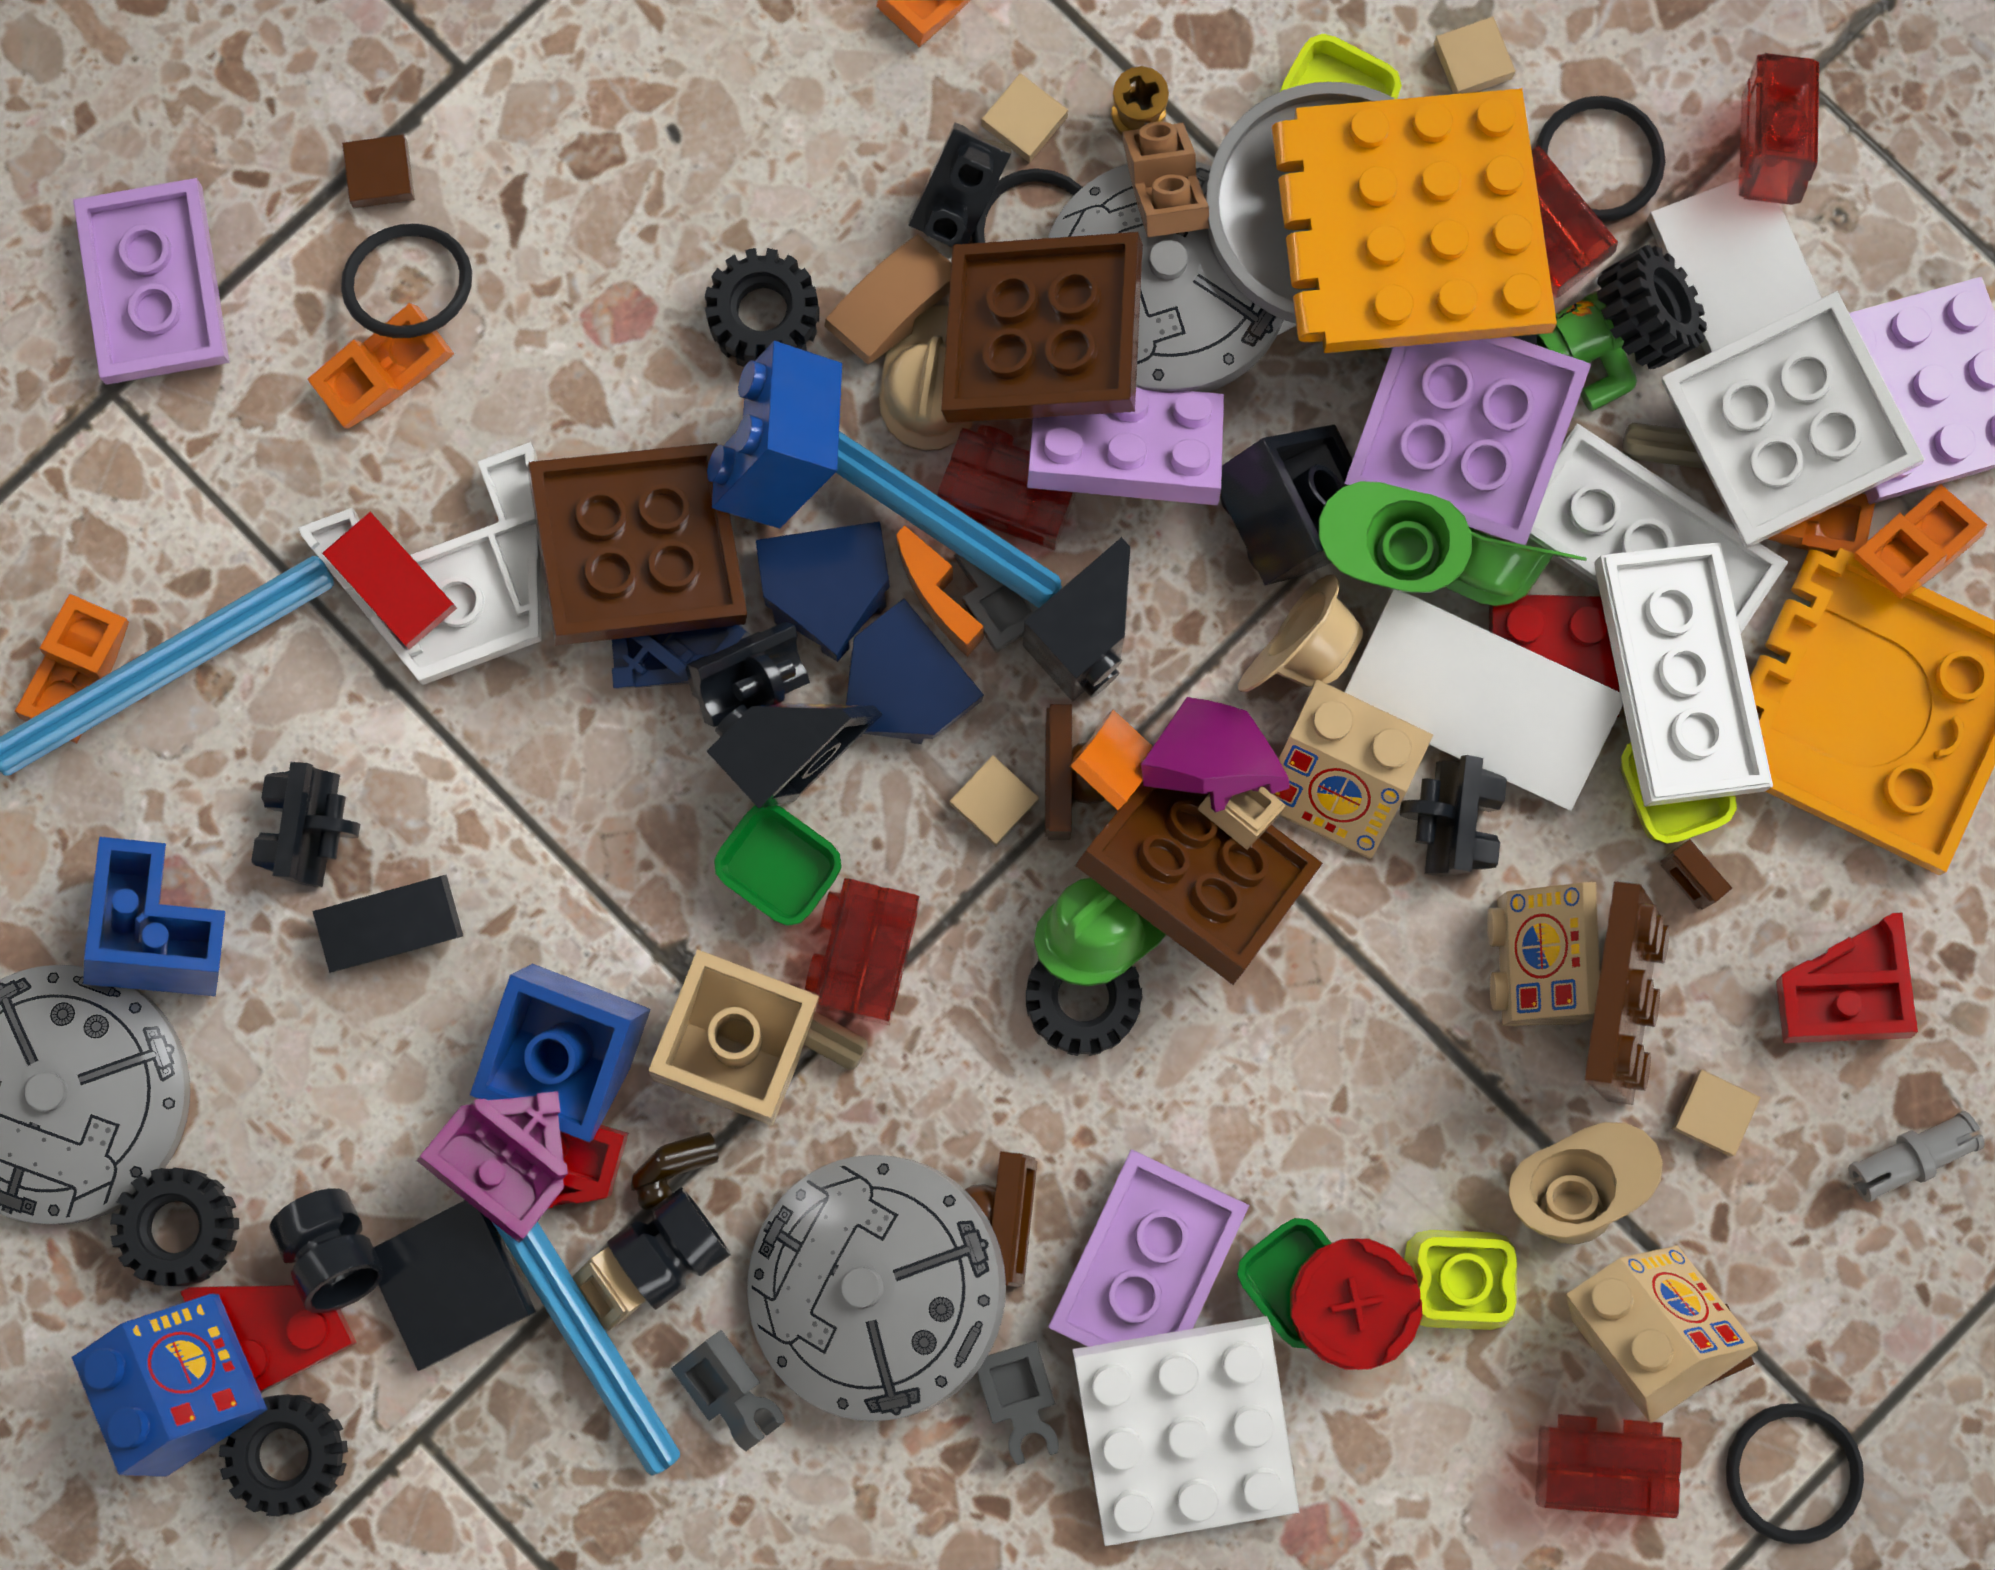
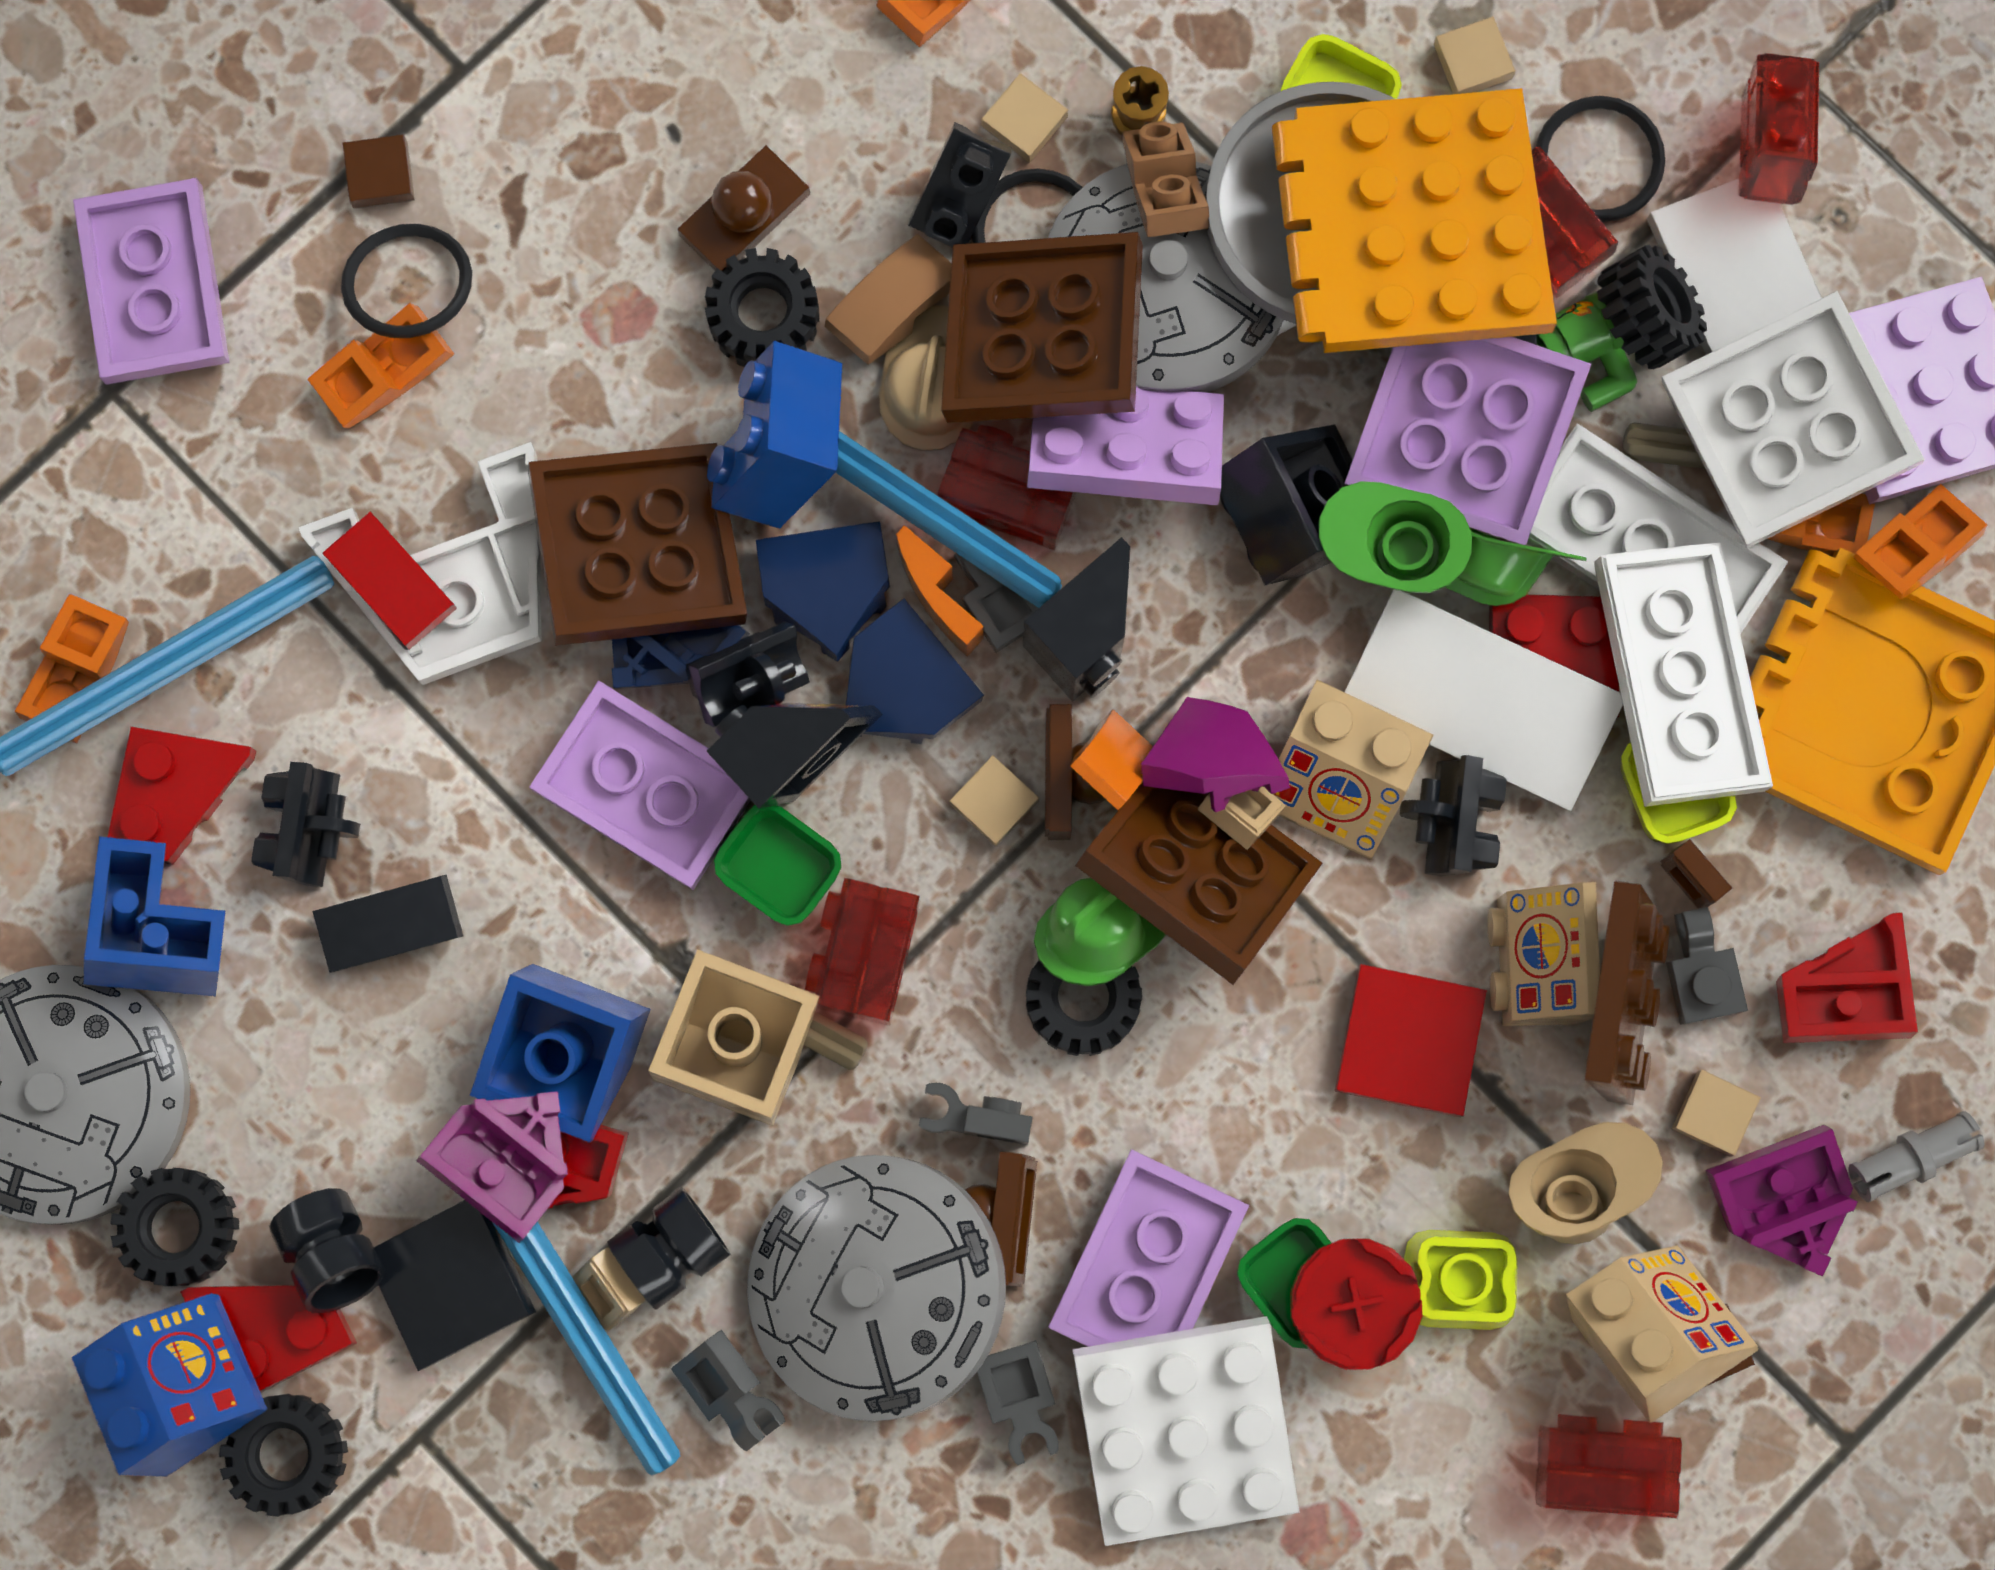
(172, 786): none -> red wing
(642, 785): none -> lavender plate
(669, 1161): dark brown arm -> none
(744, 209): none -> reddish brown tile
(995, 1120): none -> dark grey plate
(1312, 641): tan piece -> none
(1410, 1040): none -> red tile
(1704, 981): none -> dark grey plate
(1787, 1197): none -> magenta slope
(1853, 1455): black tyre -> none

